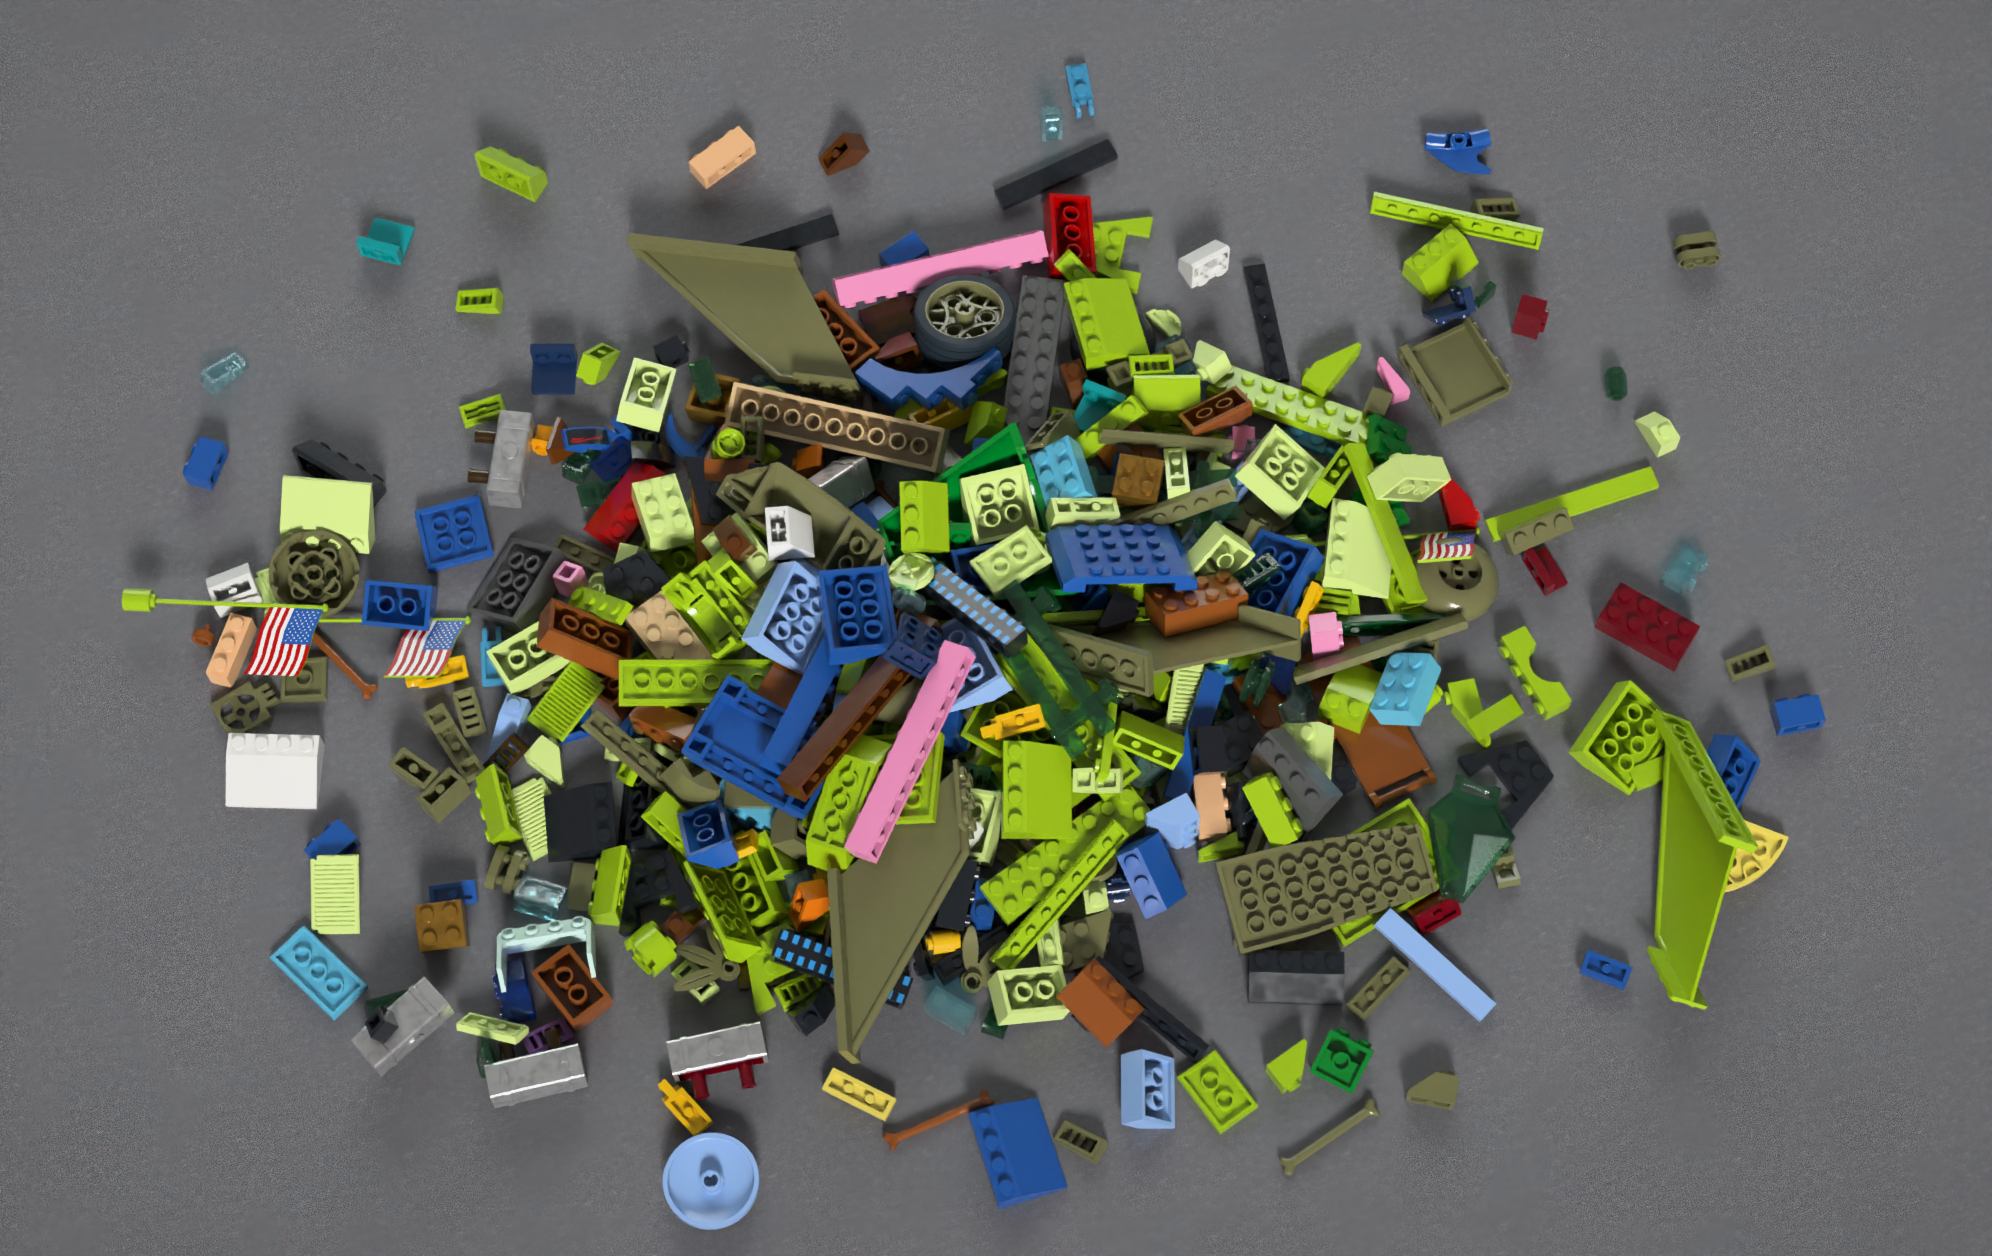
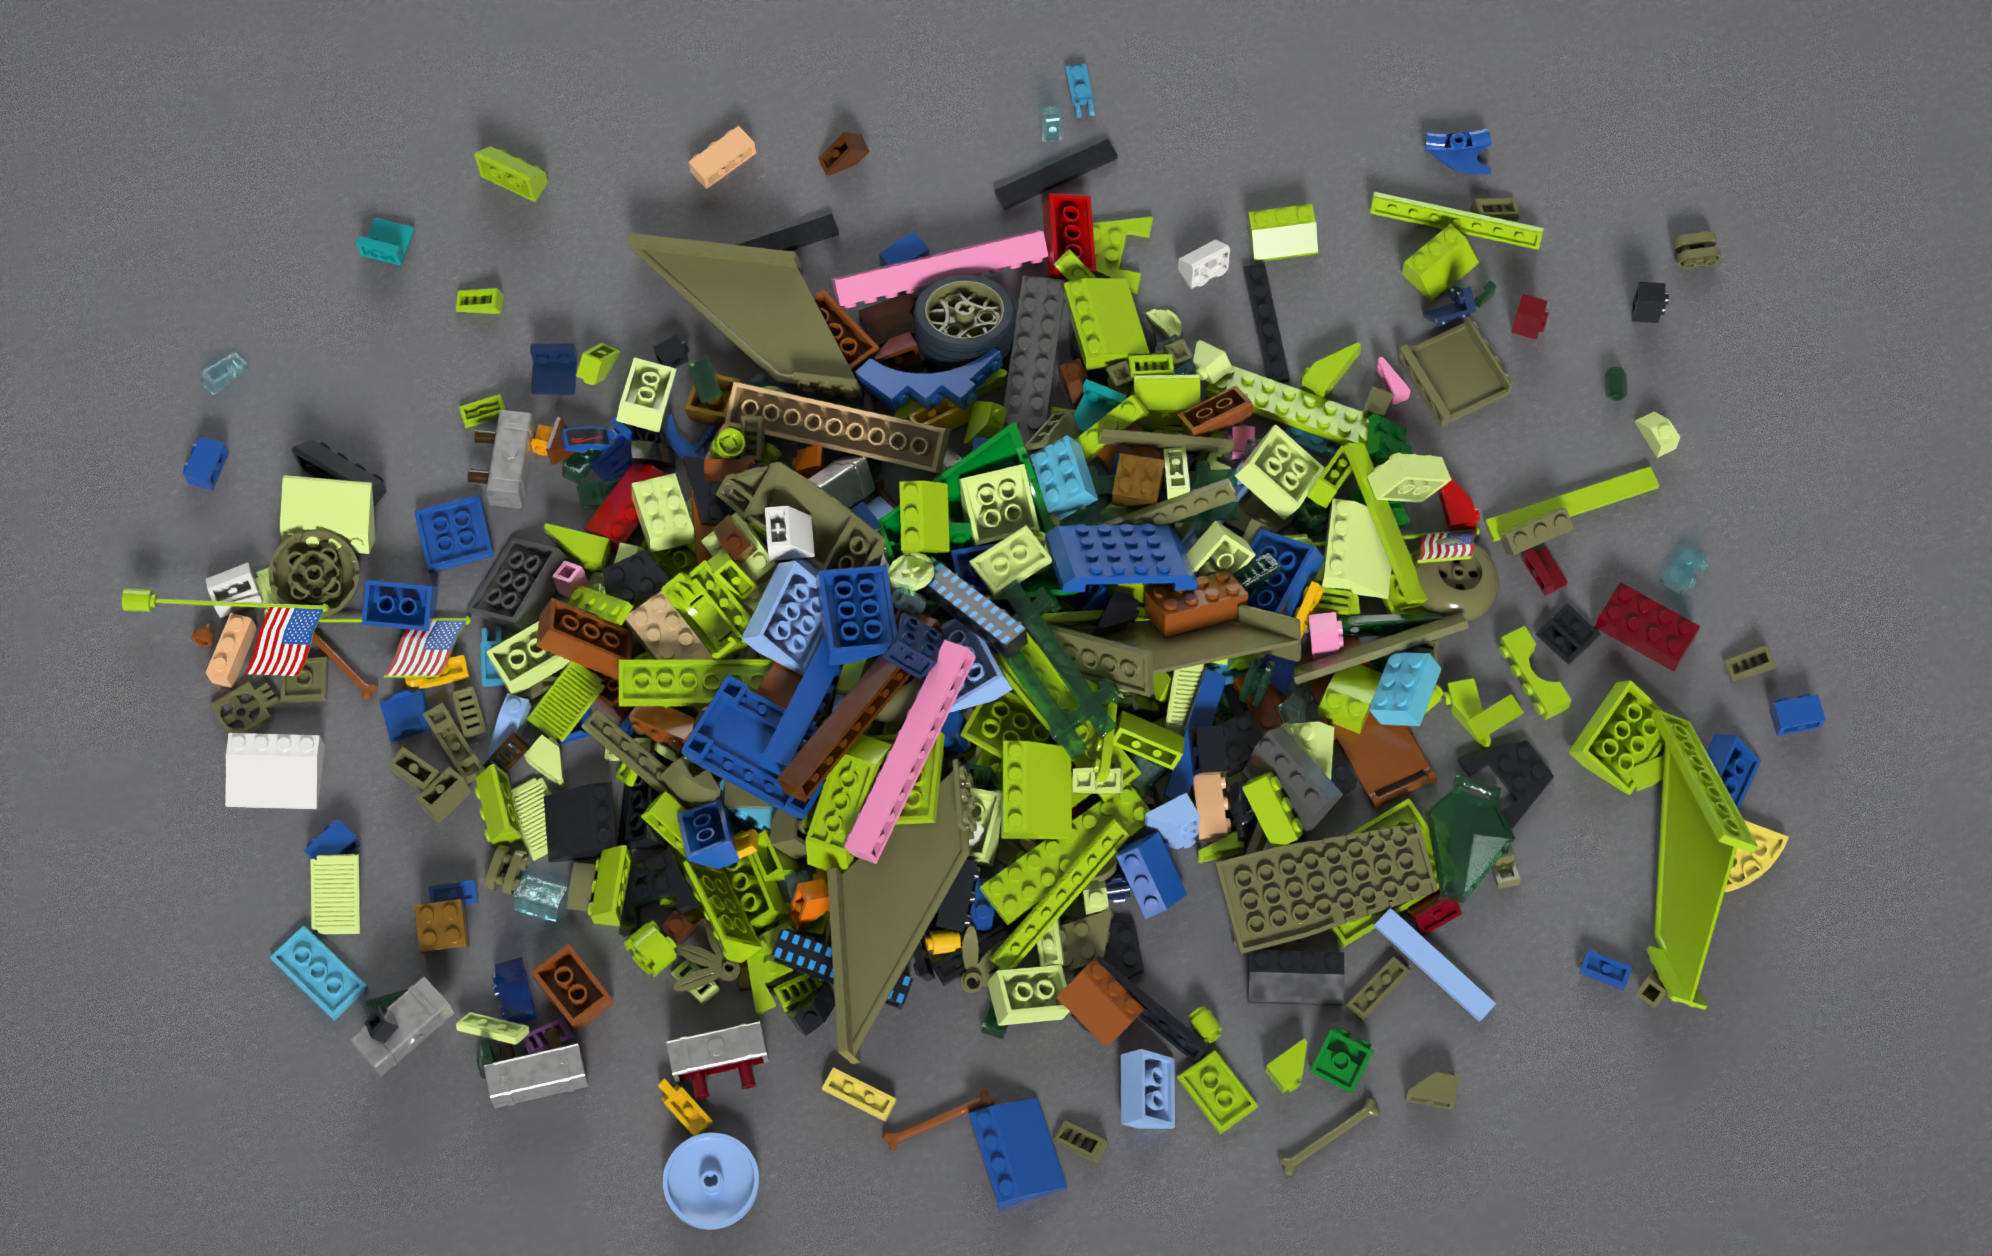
(405, 714): none -> blue piece
(544, 936): light aqua windscreen -> none
(585, 548): none -> lime slope
(950, 1010): clear light blue brick -> none
(1015, 723): yellow hinge -> none
(1080, 511): yellowish green slope -> none
(1205, 1024): none -> lime brick
(1282, 232): none -> slope
(1568, 634): none -> black slope
(1649, 302): none -> black brick
(1652, 990): none -> olive brick

